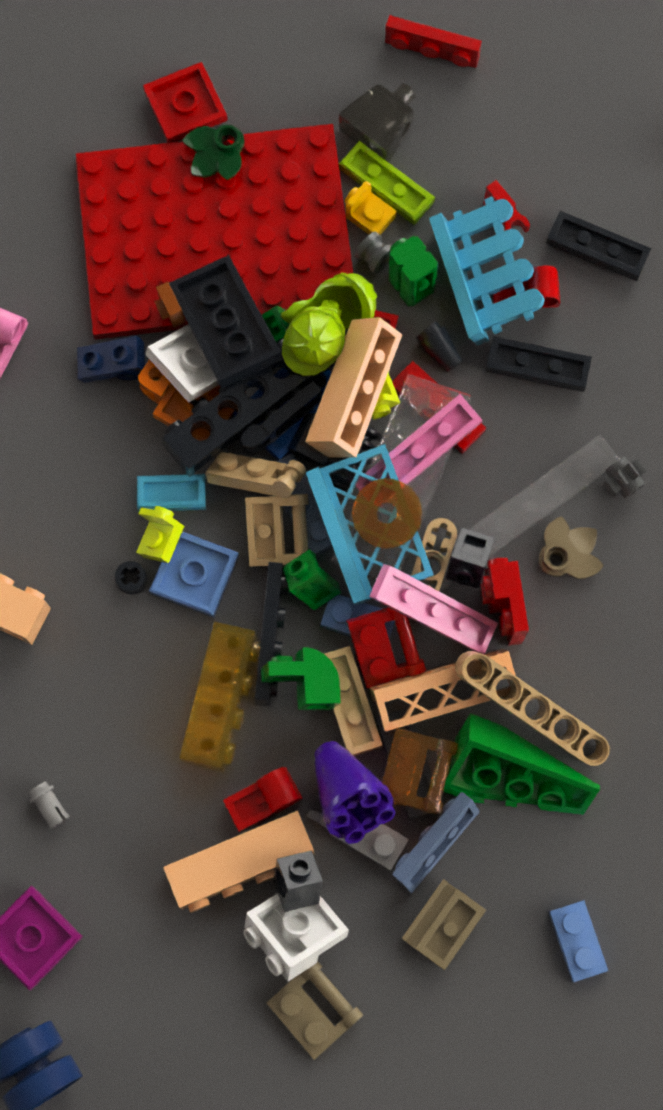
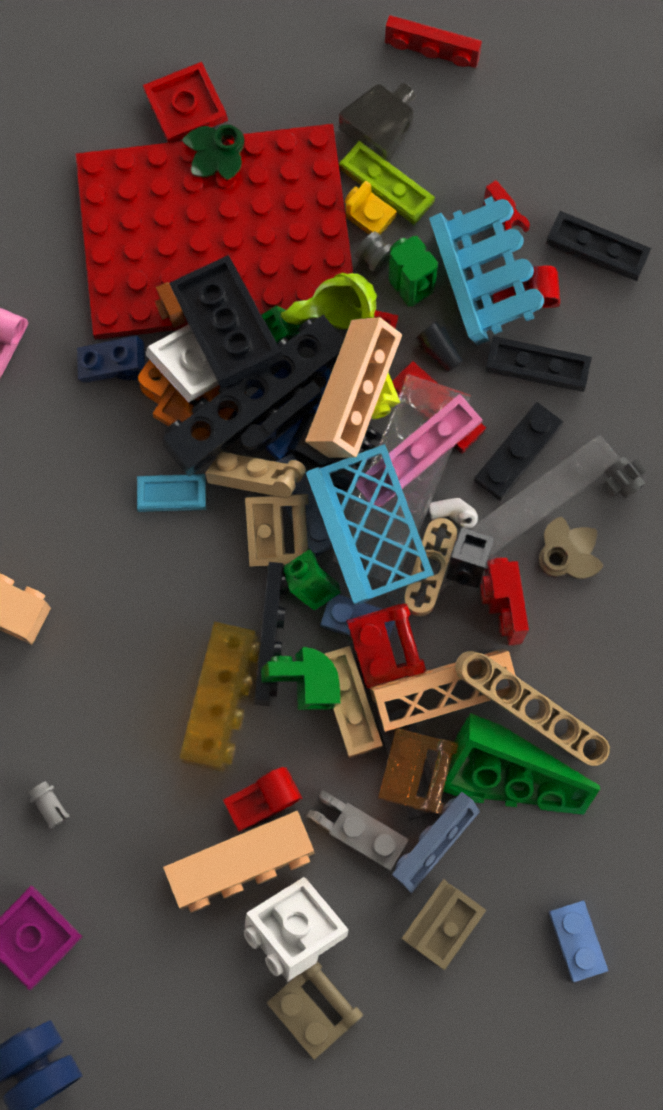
(131, 567): black bush -> none
(160, 535): neon yellow bracket -> none
(195, 574): medium blue tile -> none
(298, 881): black brick -> none
(314, 338): lime piece -> none
(350, 794): dark purple cone -> none
(387, 534): clear orange tile -> none
(433, 609): bright pink plate -> none
(456, 510): none -> white arm
(518, 451): none -> black plate

